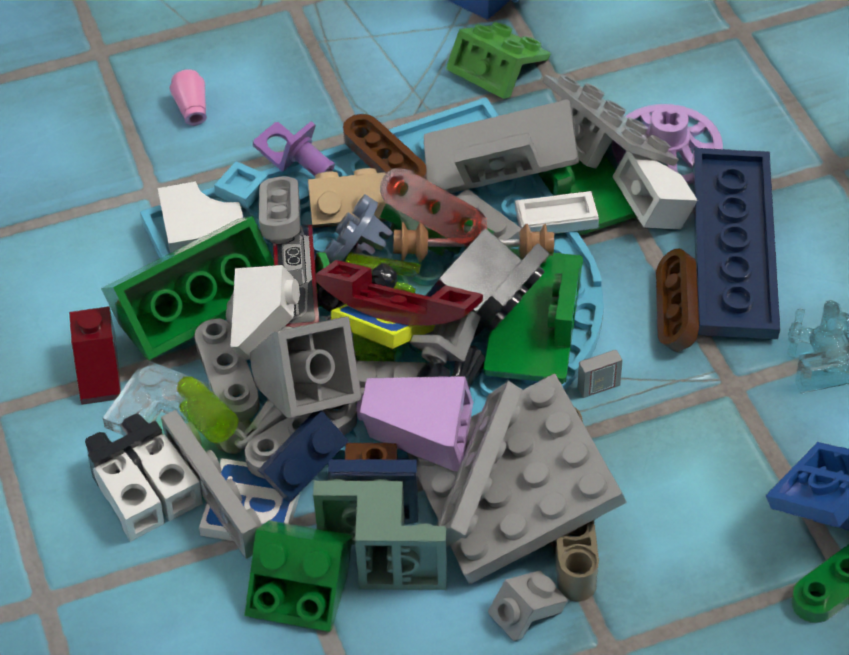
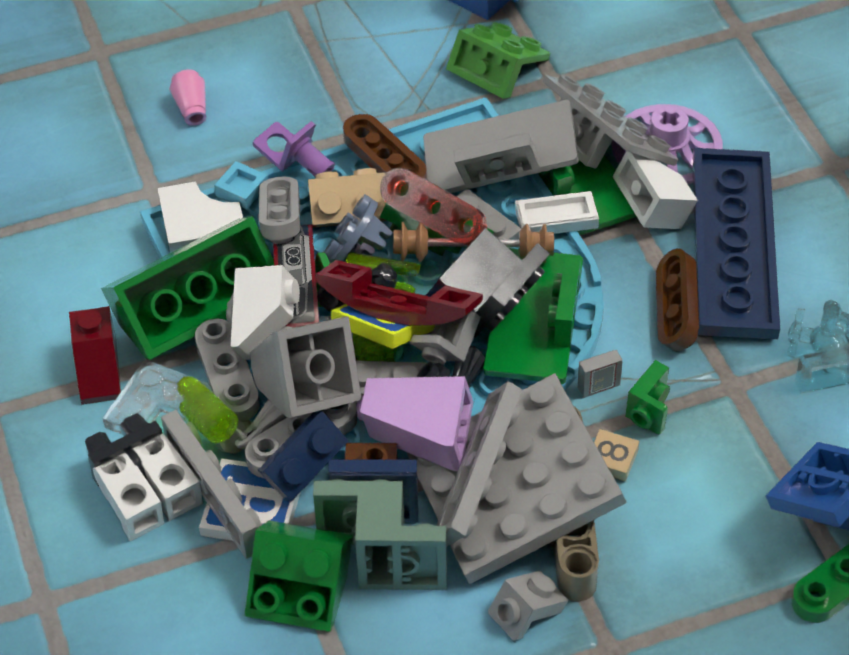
(617, 452): none -> tan tile
(647, 399): none -> green bracket

